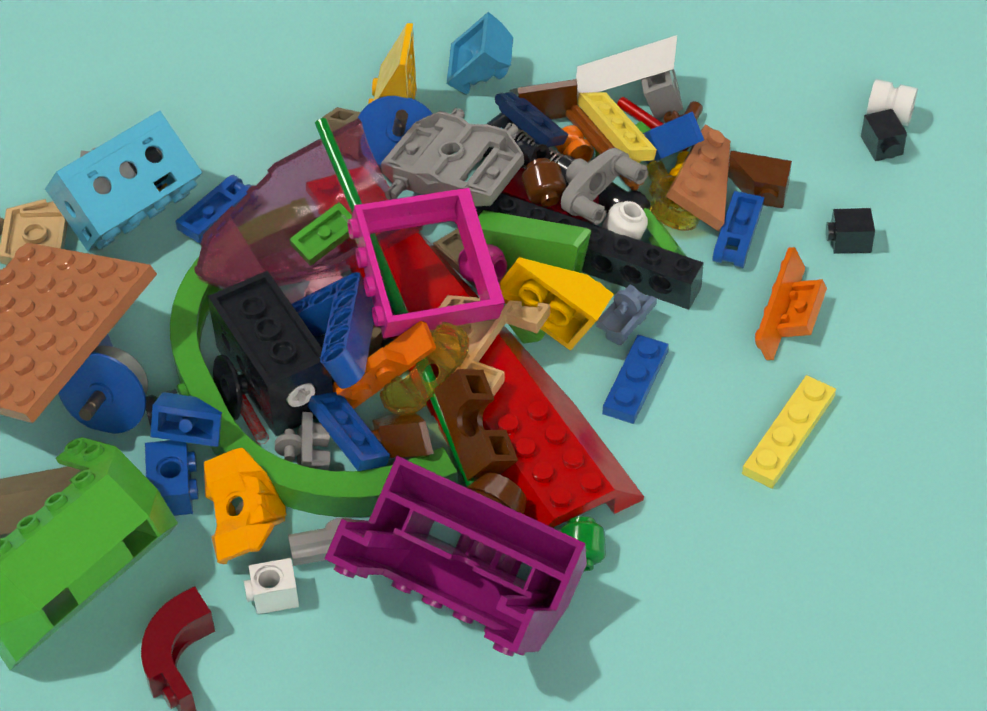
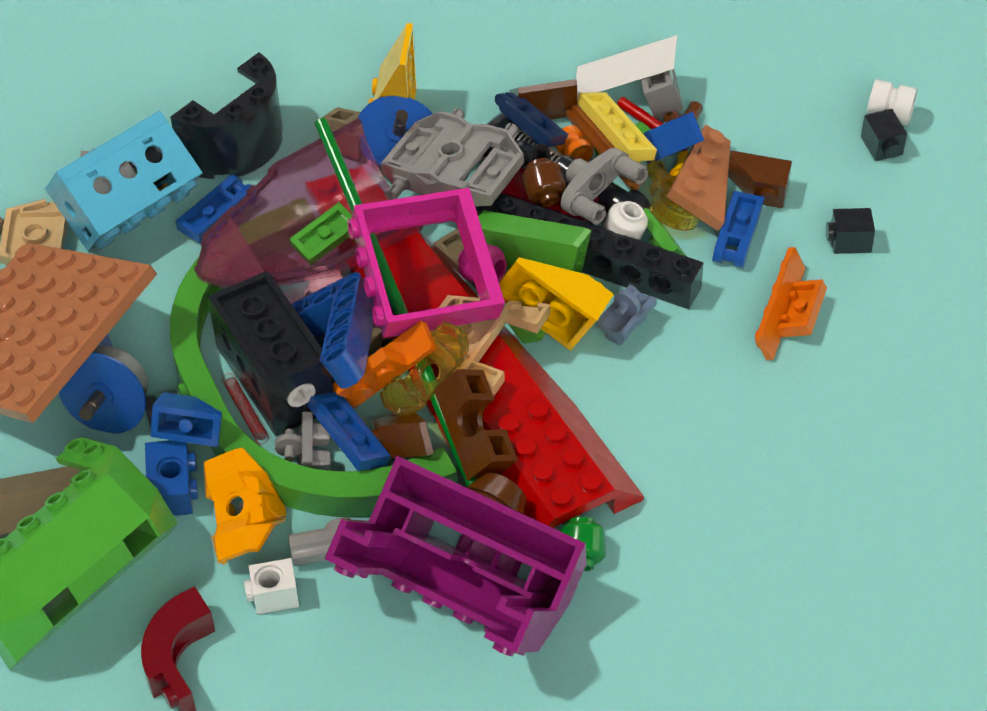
(229, 384): black dish -> none
(241, 133): none -> black cylinder
(480, 54): dark azure brick -> none
(635, 379): blue plate -> none
(788, 431): light yellow plate -> none

